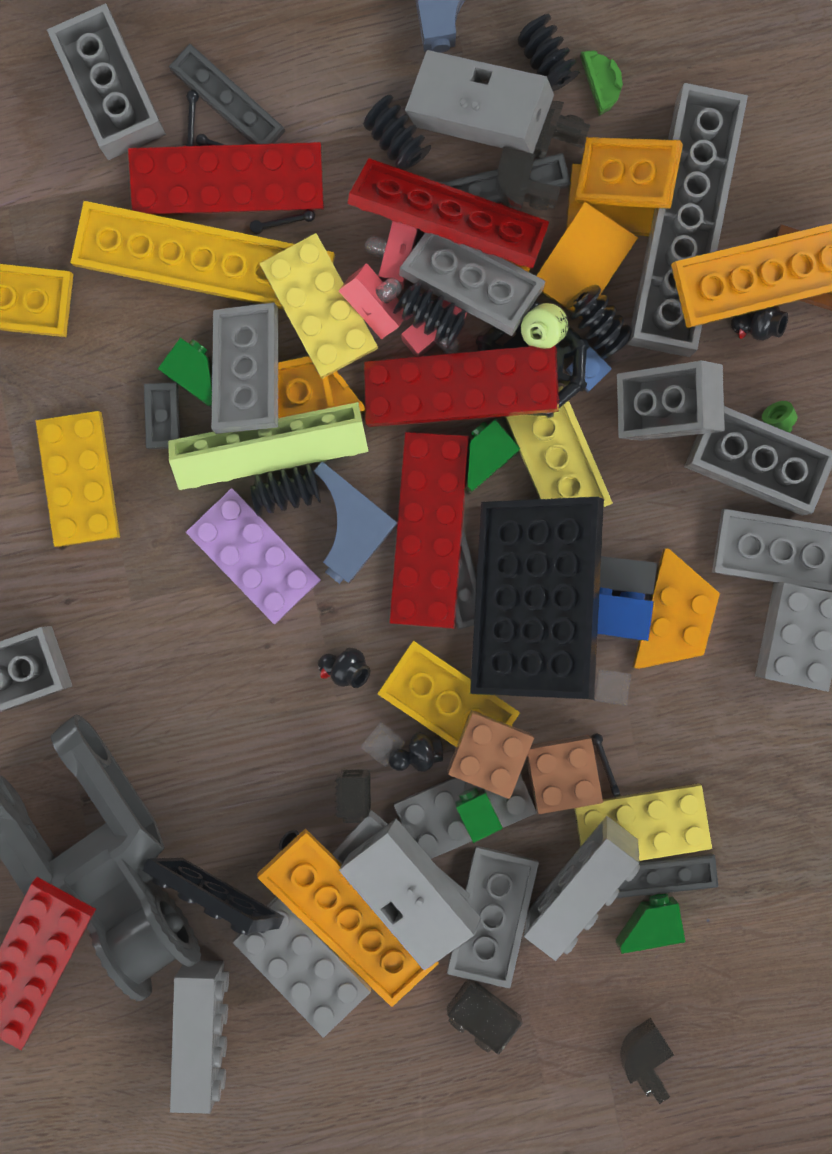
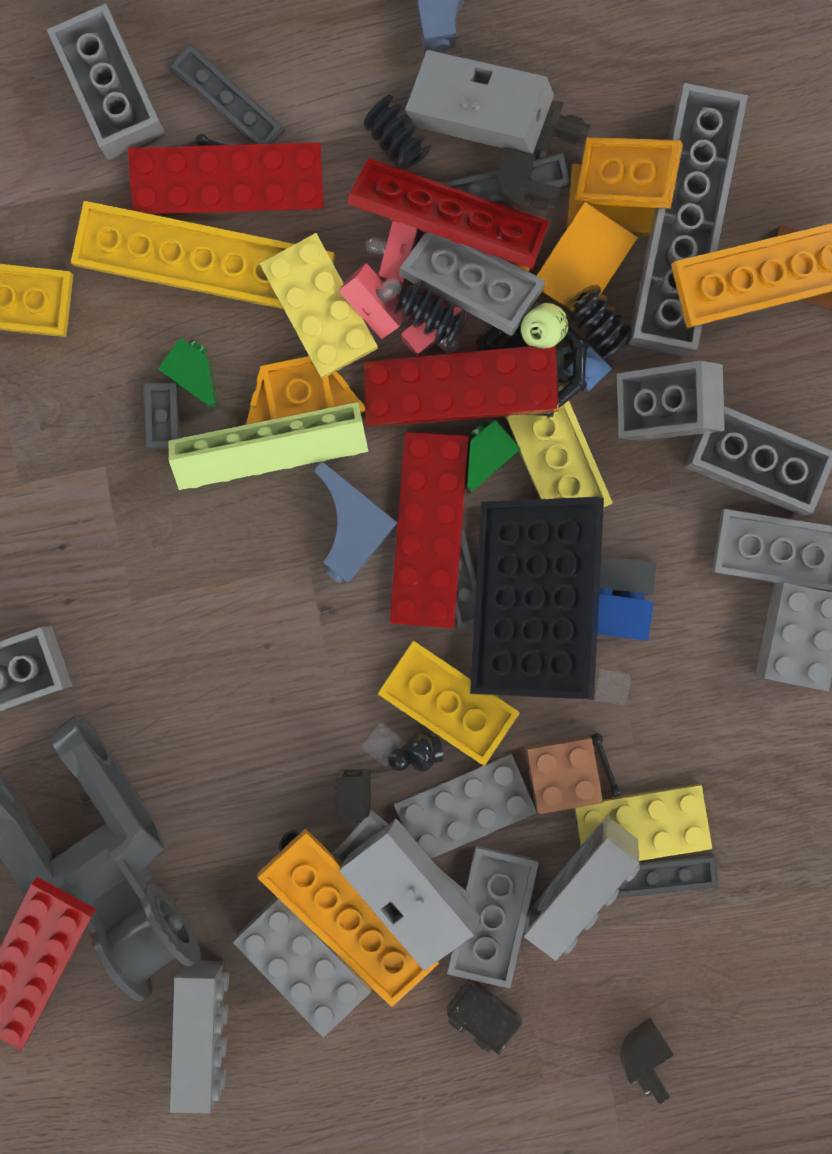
(77, 479): yellow plate -> none
(192, 96): black hinge -> none
(213, 894): black plate -> none
(245, 368): light grey plate -> none
(253, 556): lavender plate -> none
(257, 227): black hinge -> none
(284, 490): black piece -> none
(345, 669): black animal -> none
(478, 814): green brick -> none
(490, 754): nougat brick -> none
(545, 54): black piece -> none
(603, 78): bright green tile -> none
(652, 925): green slope -> none
(680, 614): light orange wing -> none
(762, 325): black animal -> none
(780, 415): bright green tile -> none

